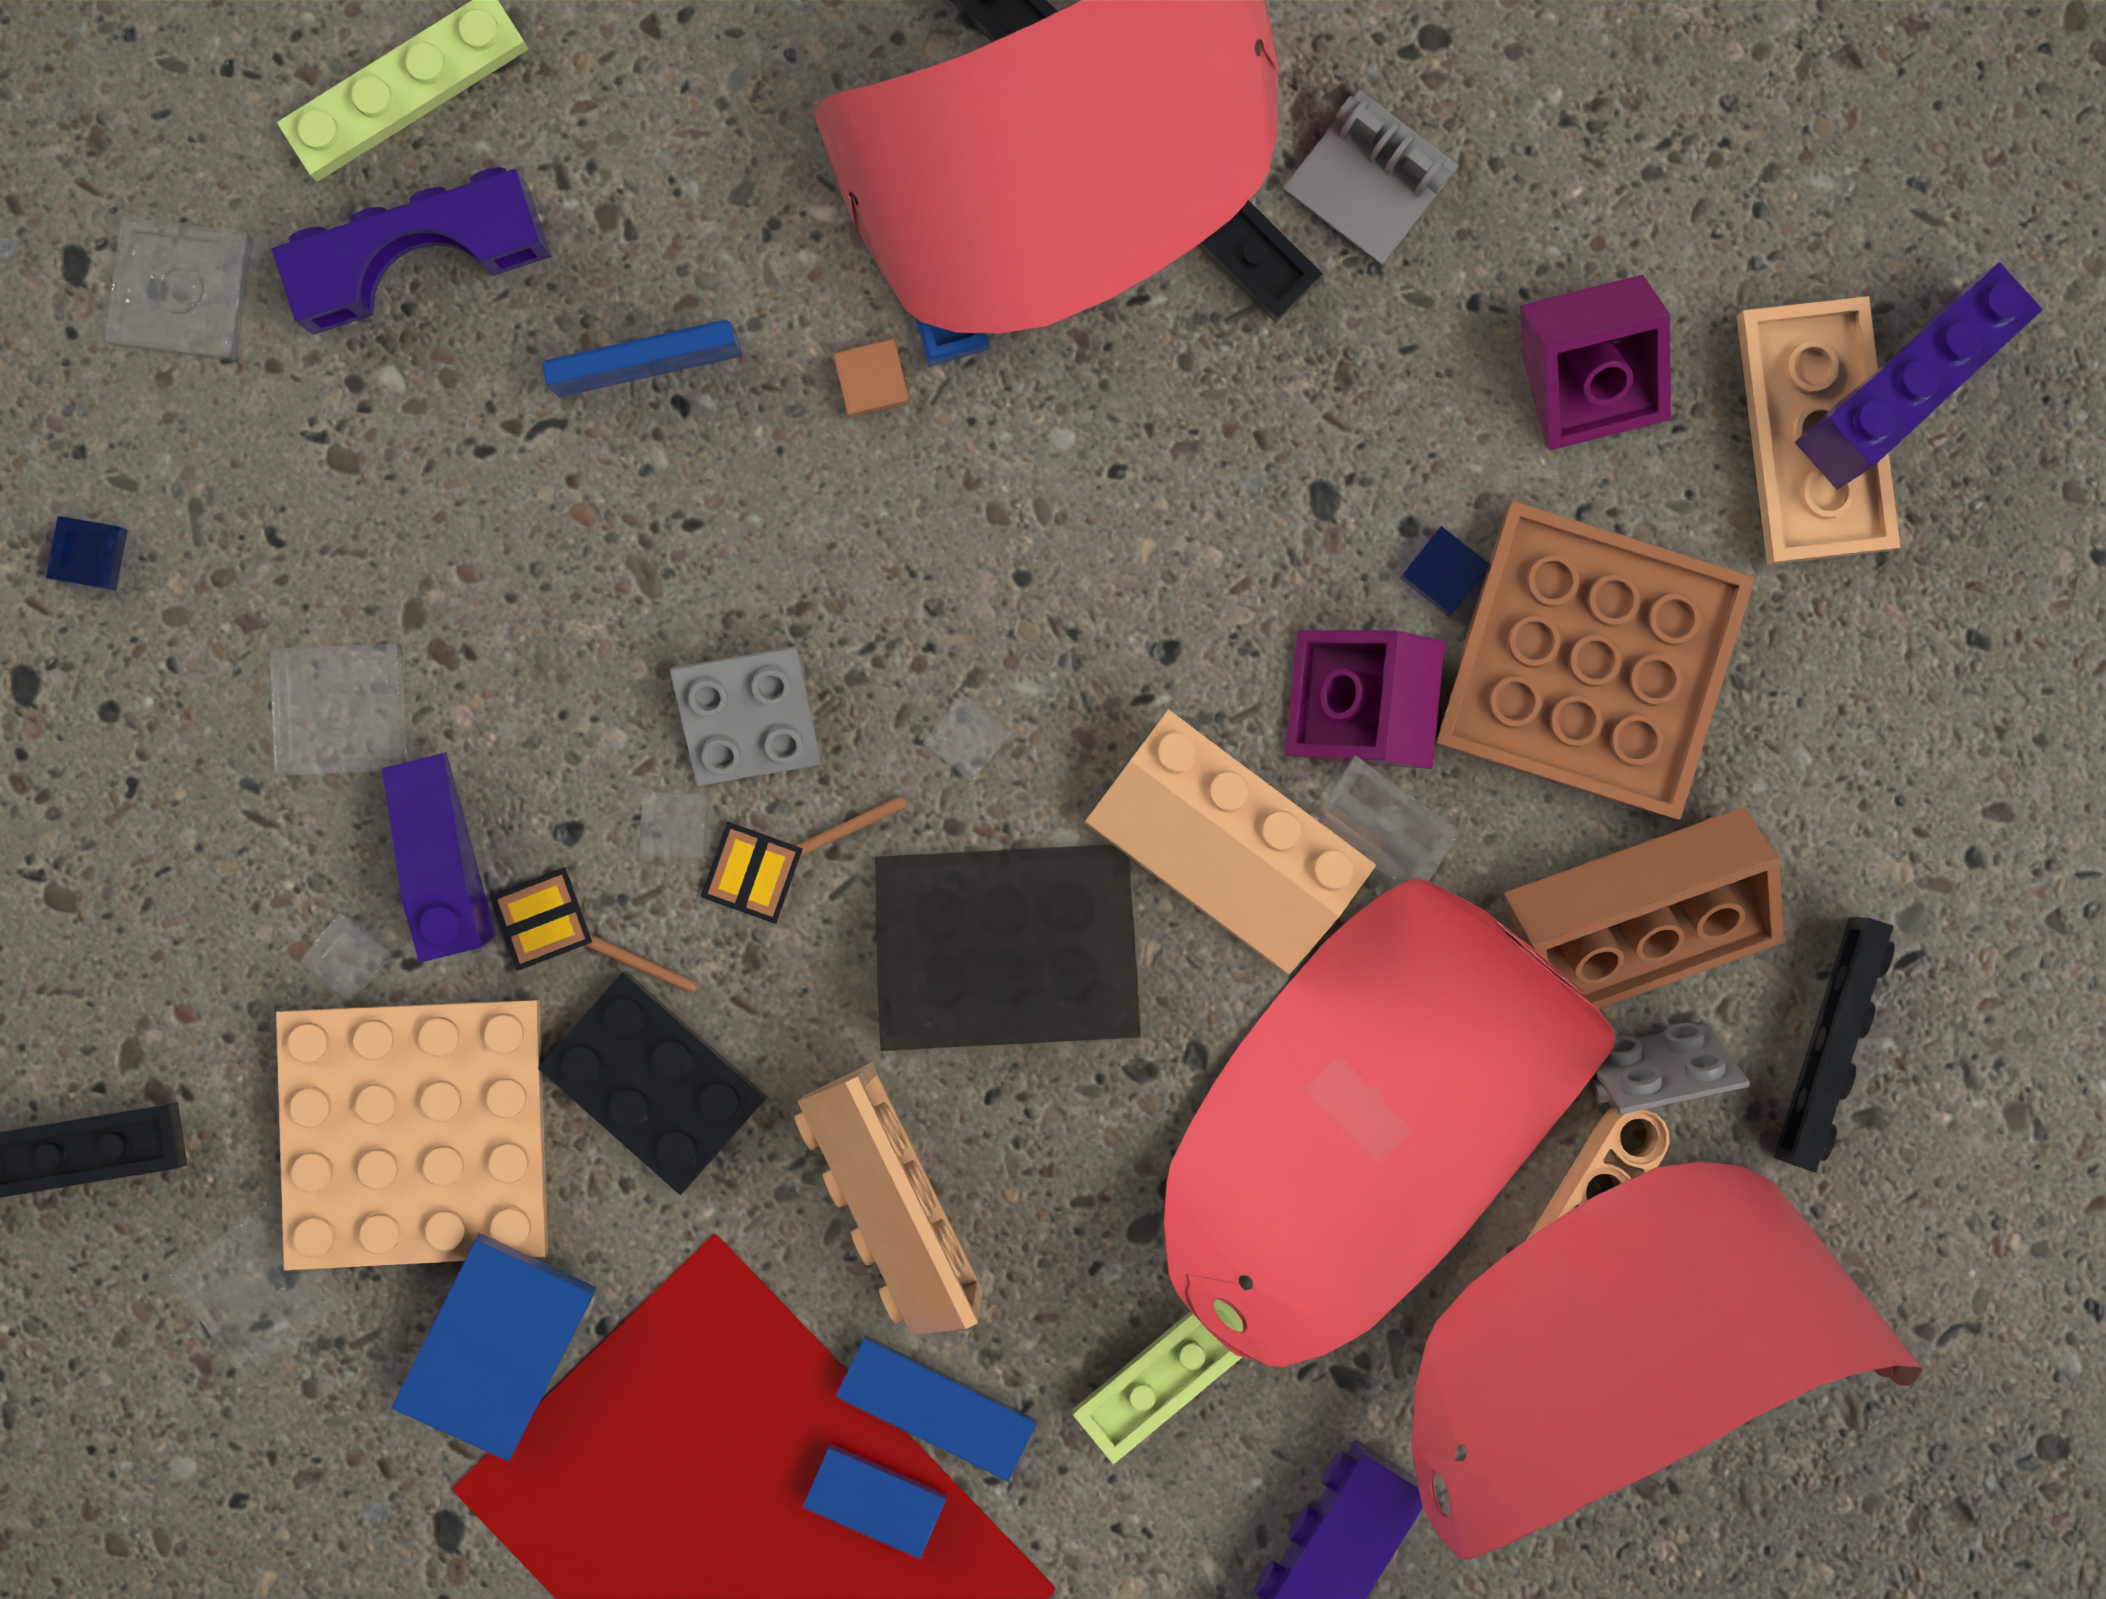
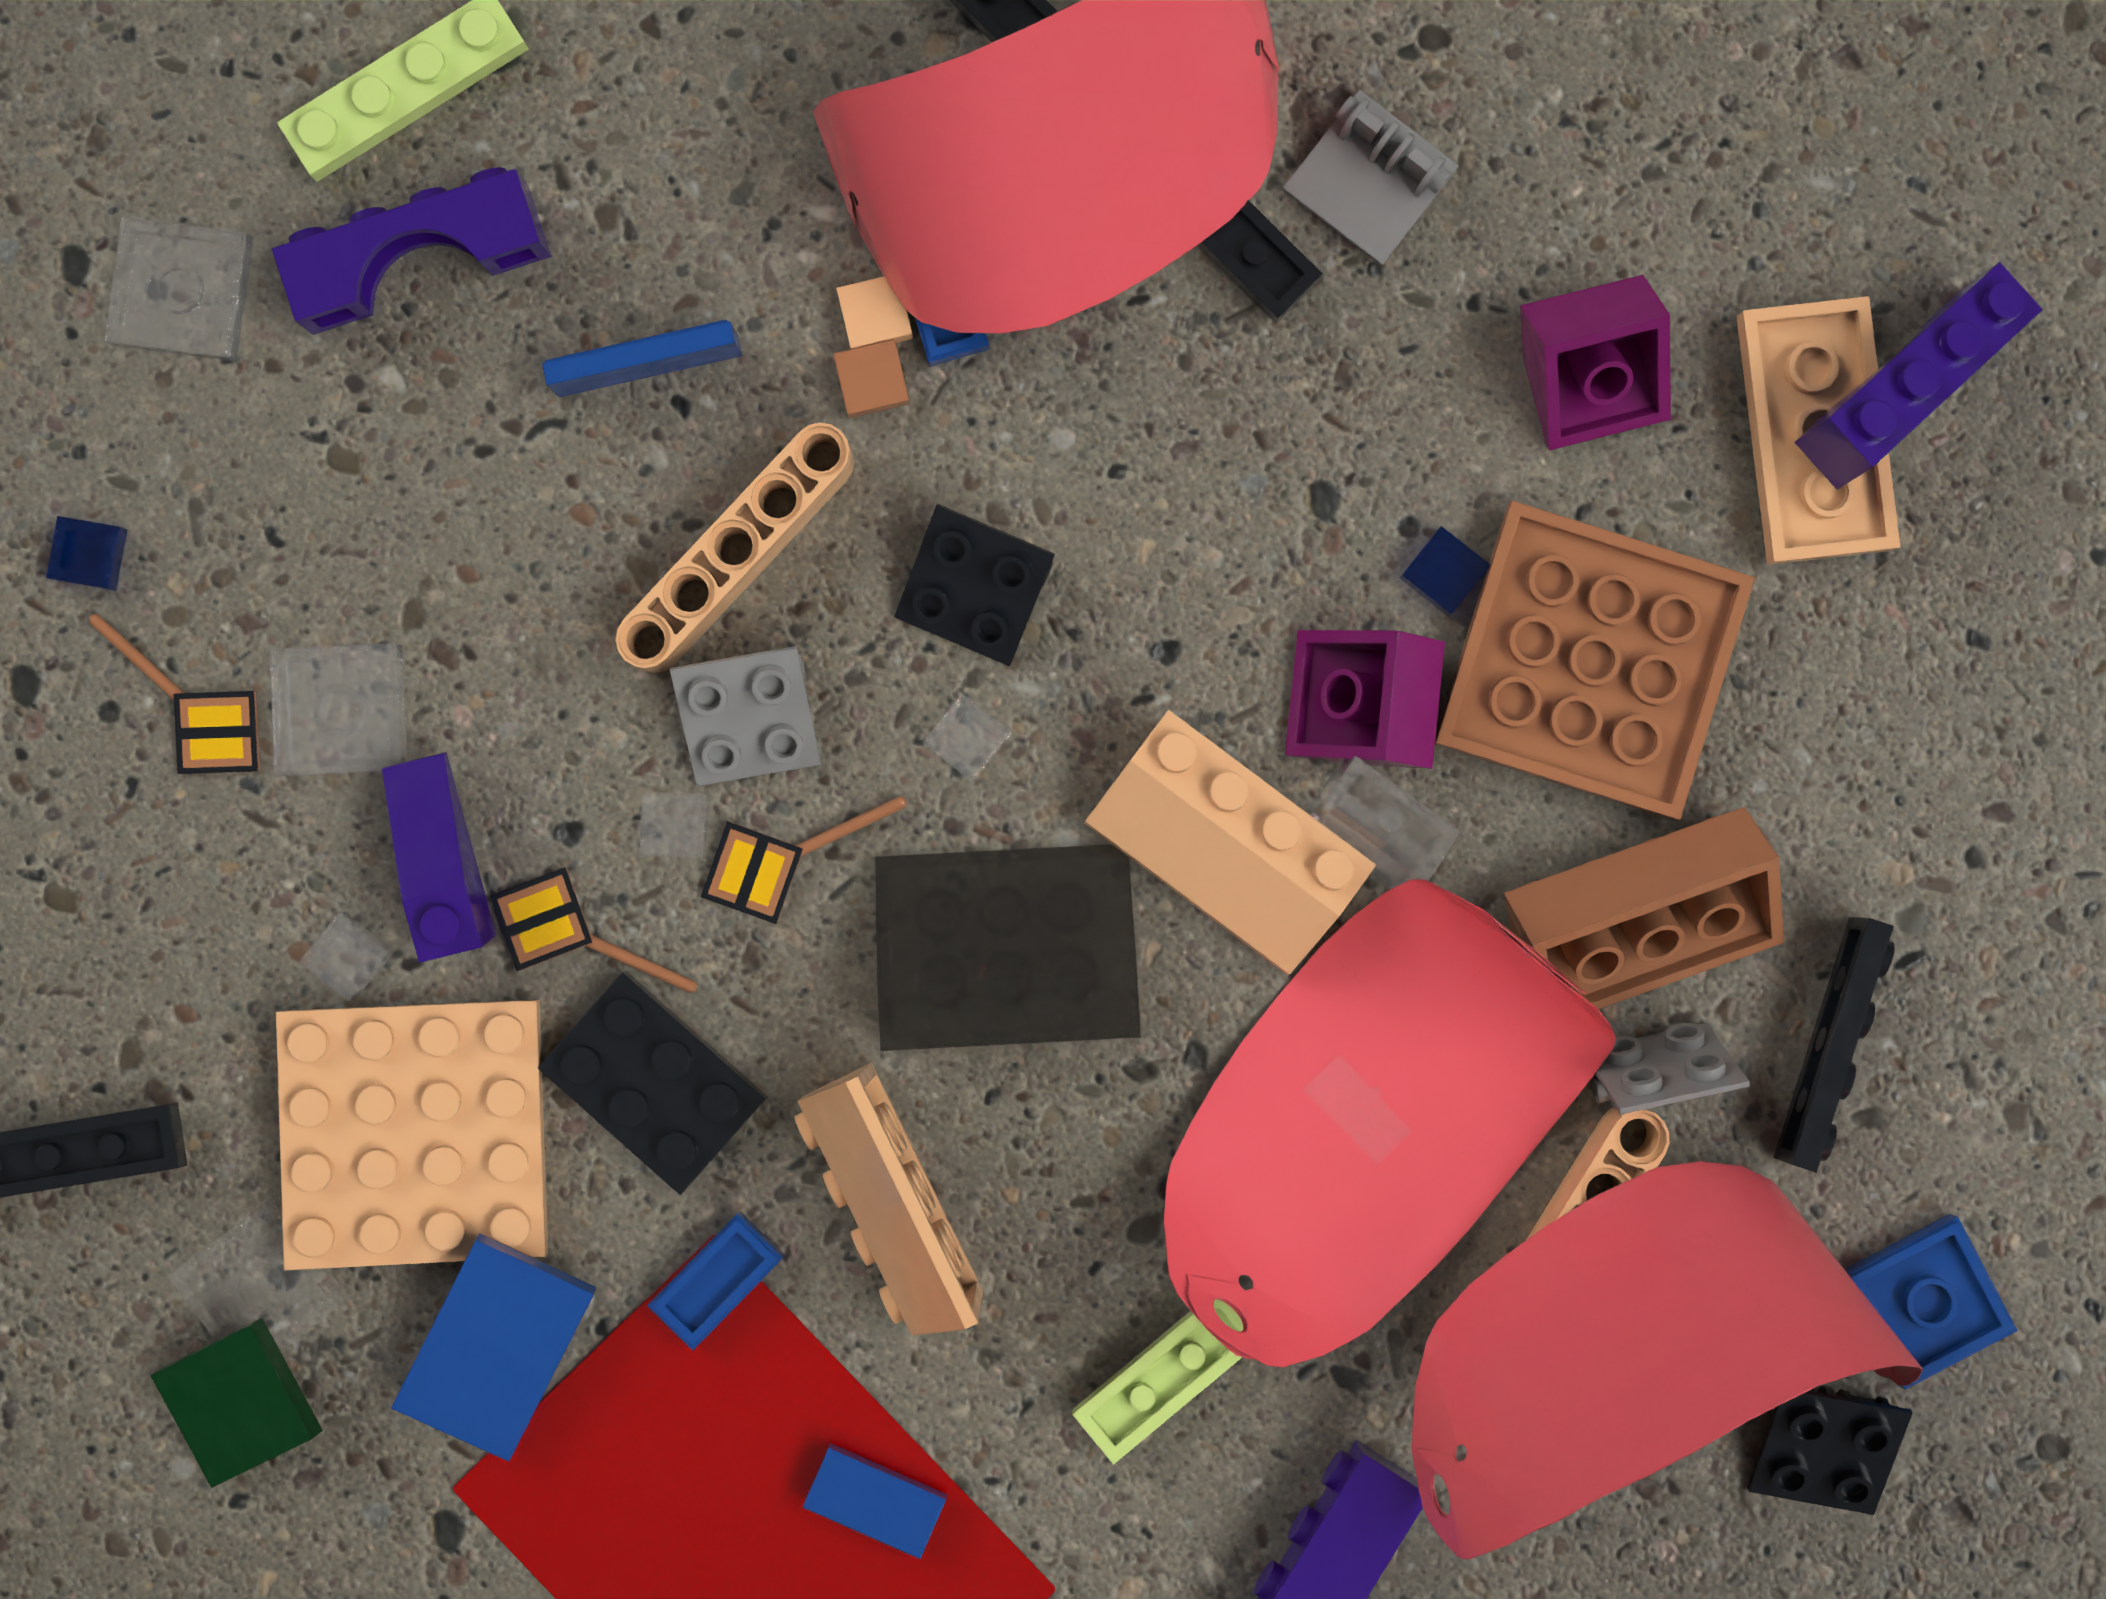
(211, 728): none -> piece
(236, 1403): none -> dark green tile
(716, 1280): none -> blue tile
(743, 517): none -> light nougat beam
(873, 313): none -> light nougat tile
(936, 1408): blue tile -> none
(974, 584): none -> black hinge
(1830, 1450): none -> black hinge
(1935, 1295): none -> blue tile

